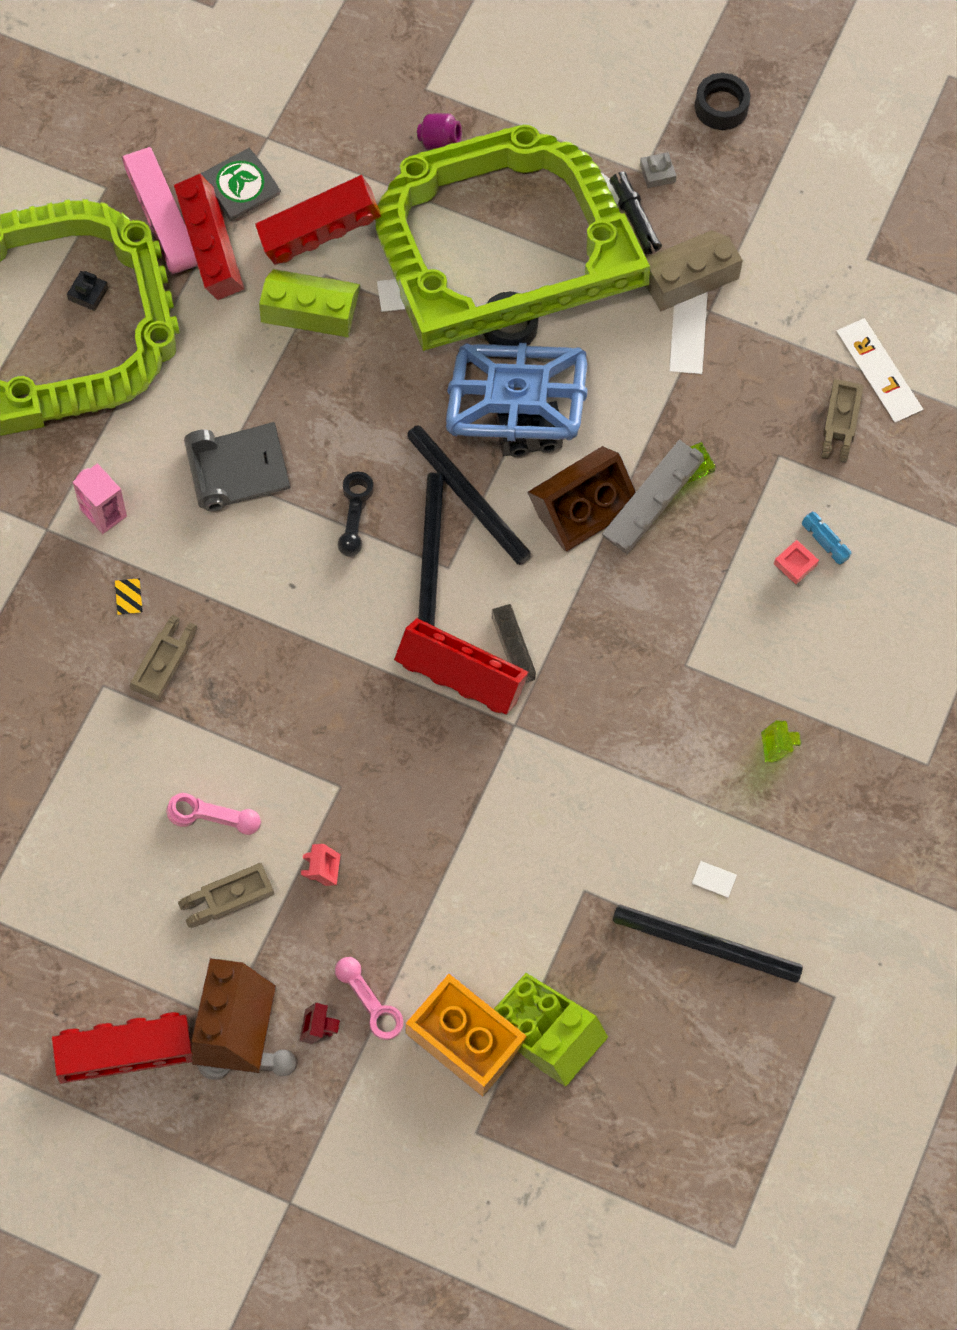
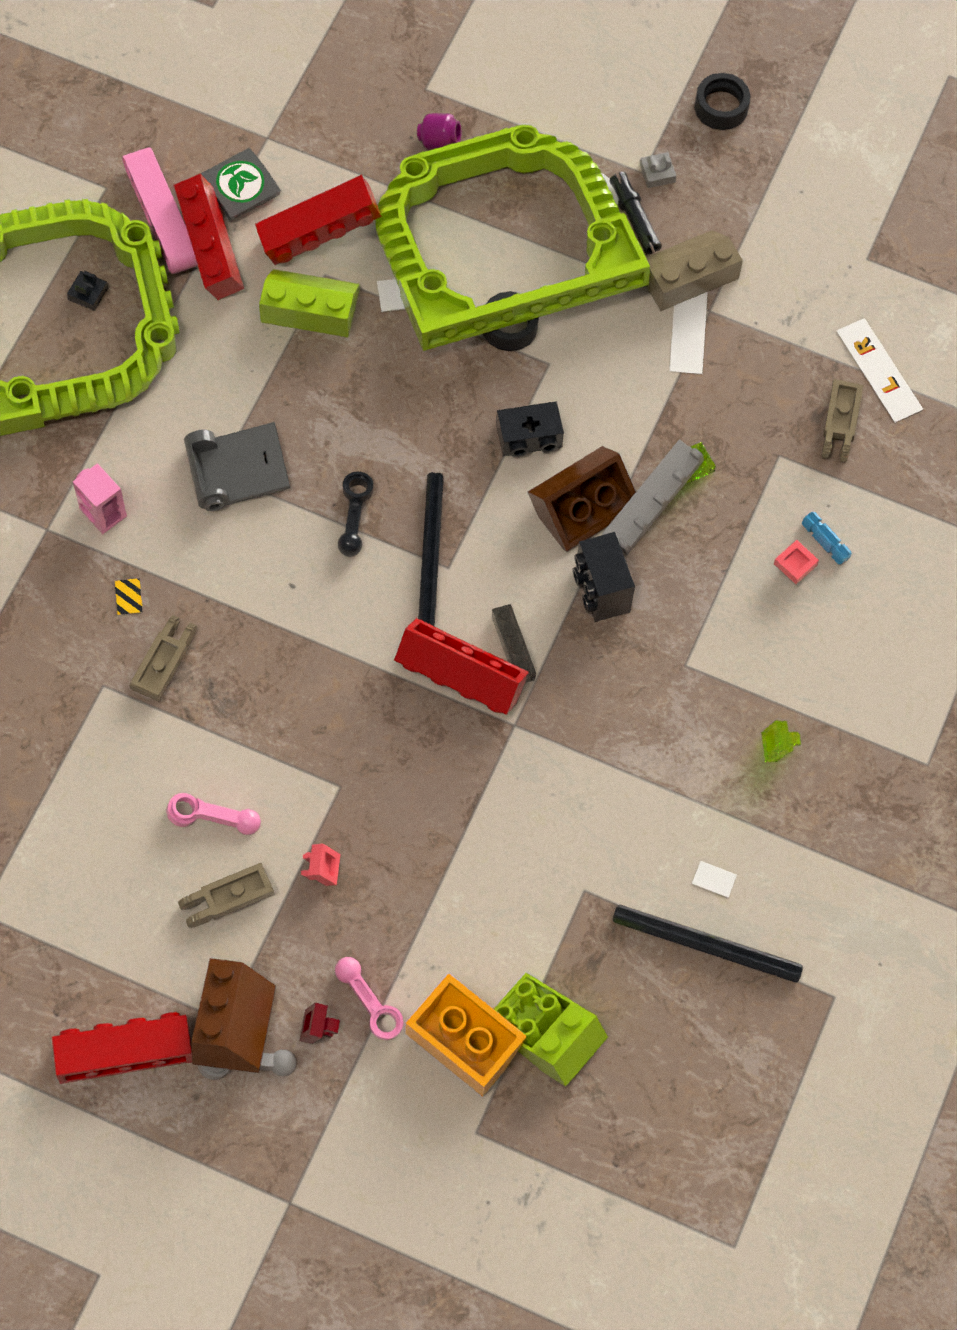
(469, 495): black axle -> none
(503, 398): medium blue plate -> none
(603, 577): none -> black brick

